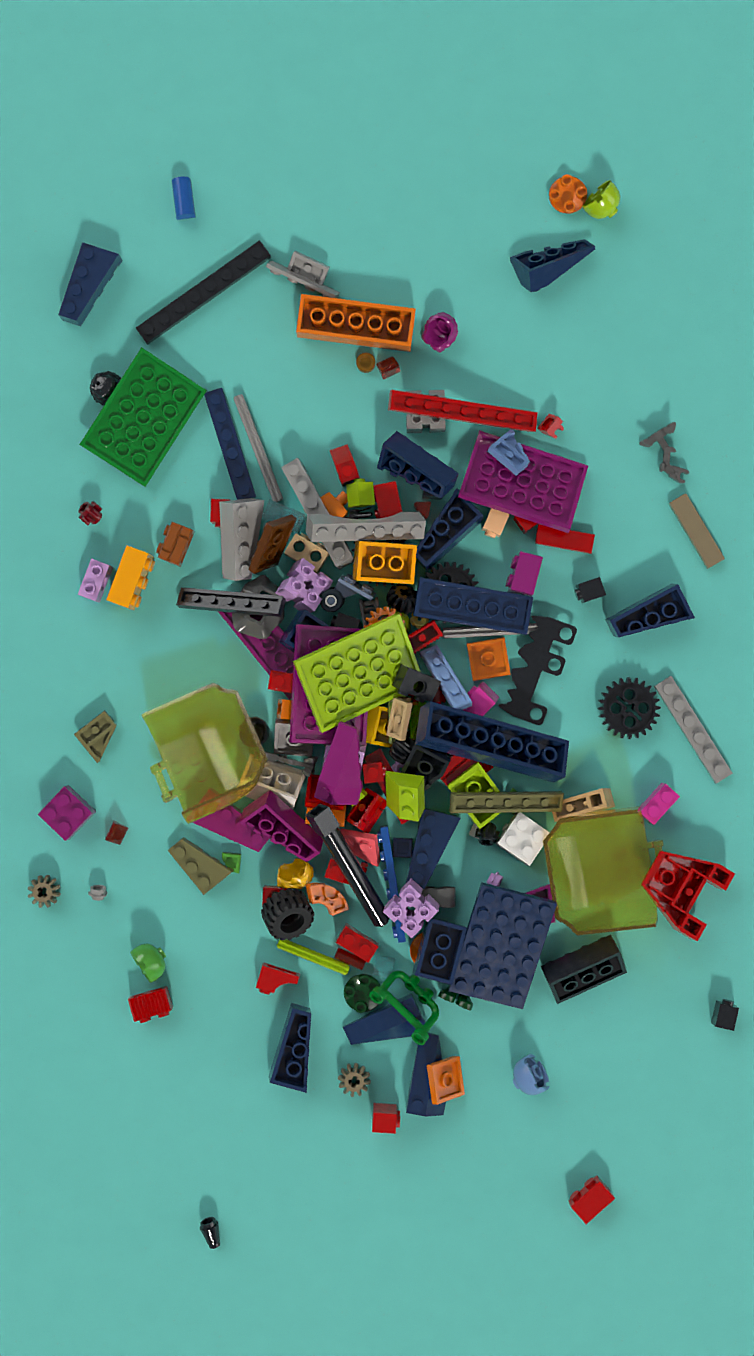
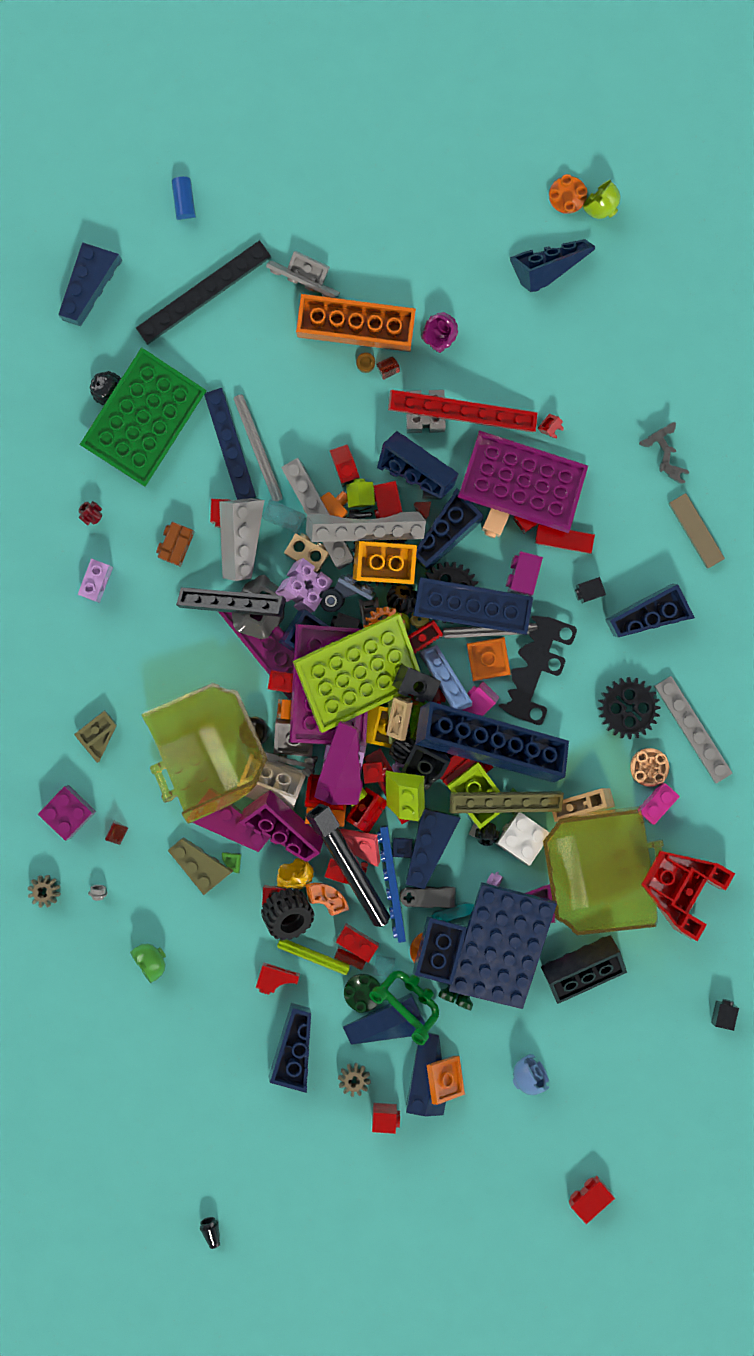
(131, 578): light orange brick -> none
(150, 1004): red brick -> none
(272, 543): reddish brown plate -> none
(411, 896): lavender brick -> none
(453, 913): none -> teal piece
(509, 453): medium blue wing -> none
(649, 767): none -> light nougat tile

